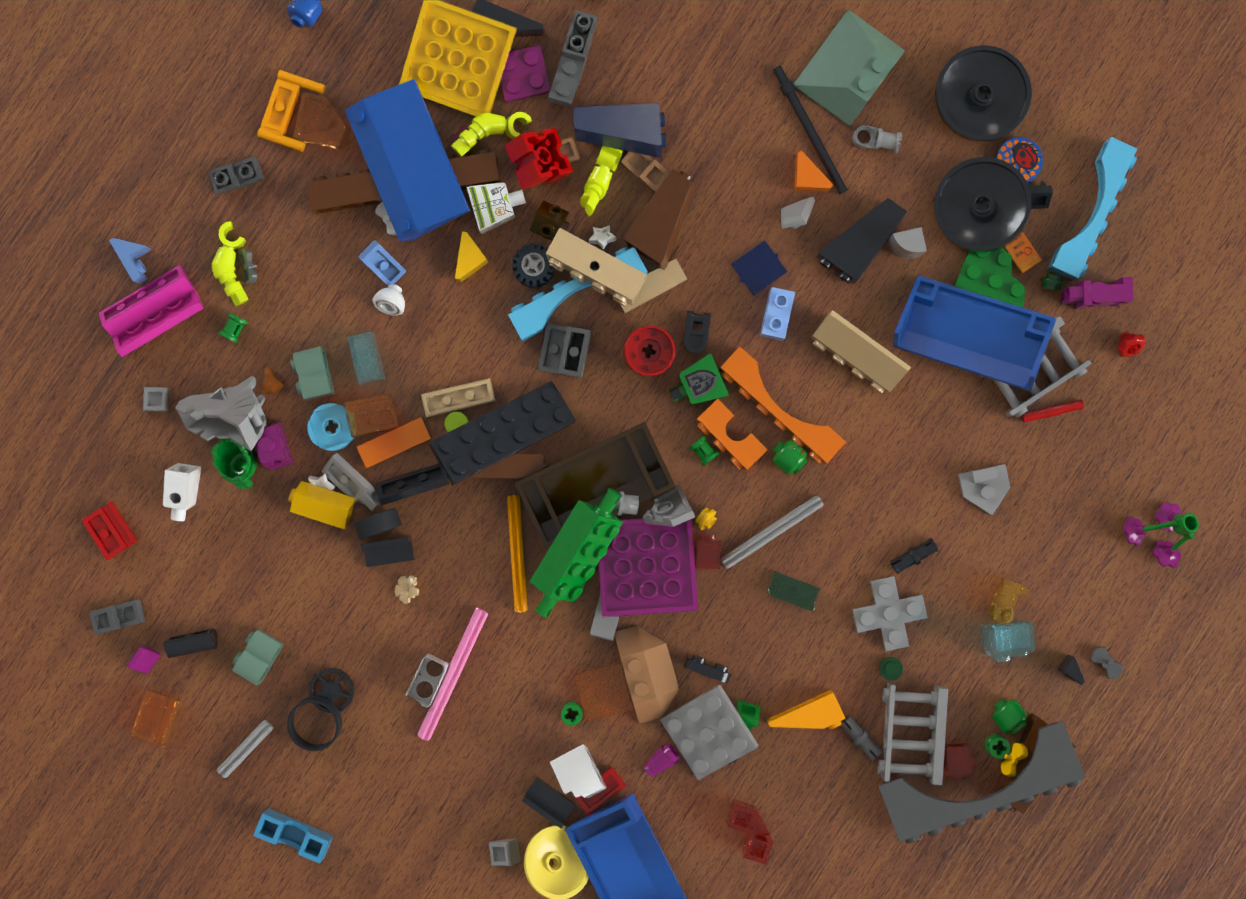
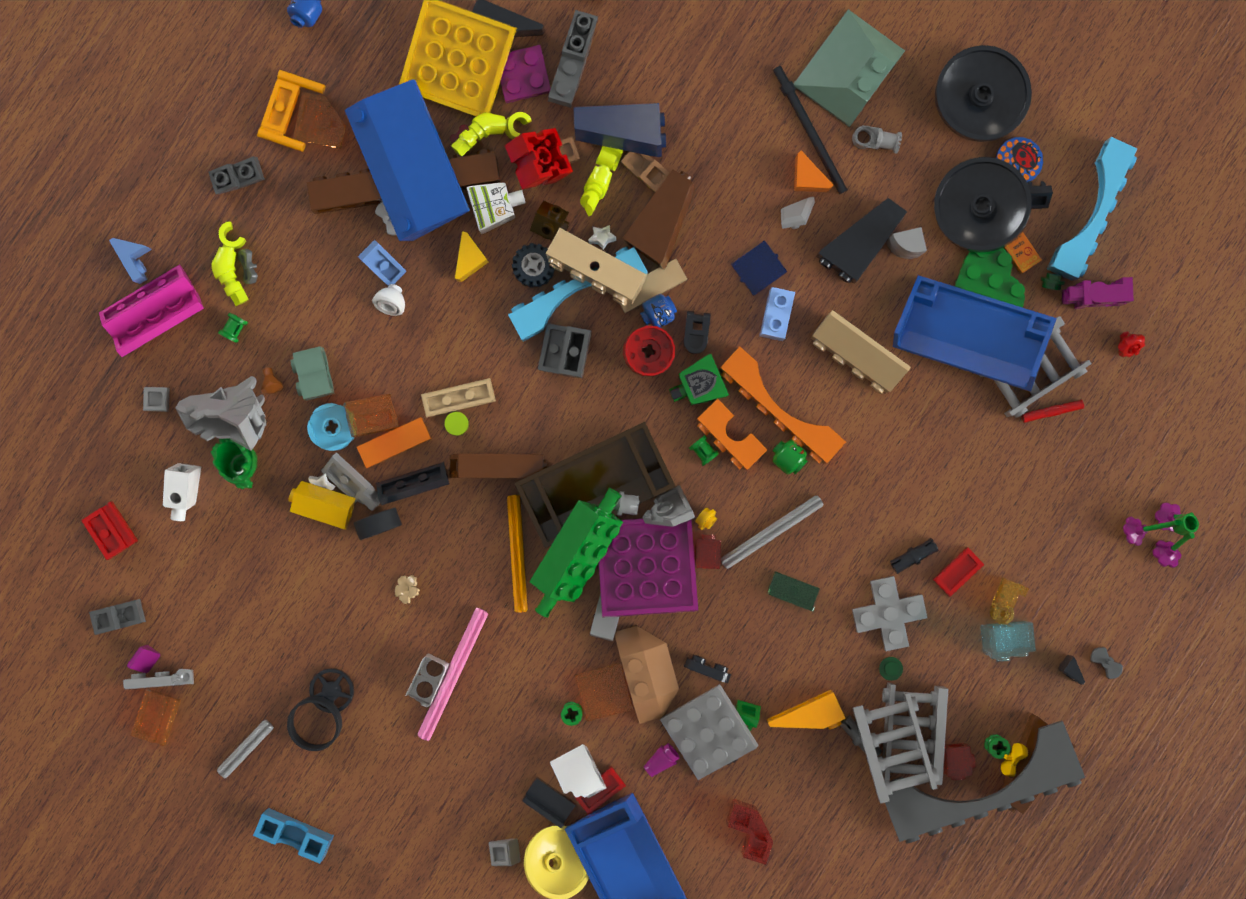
(161, 679): none -> light grey hinge
(191, 643): black brick -> none
(257, 657): sand green brick -> none
(274, 447): magenta torso -> none
(366, 358): clear light blue brick -> none
(388, 551): black panel -> none
(501, 433): black plate -> none
(658, 311): none -> blue head
(878, 764): none -> light grey fence
(958, 572): none -> red tile
(985, 487): light grey plate -> none
(1009, 716): green head -> none

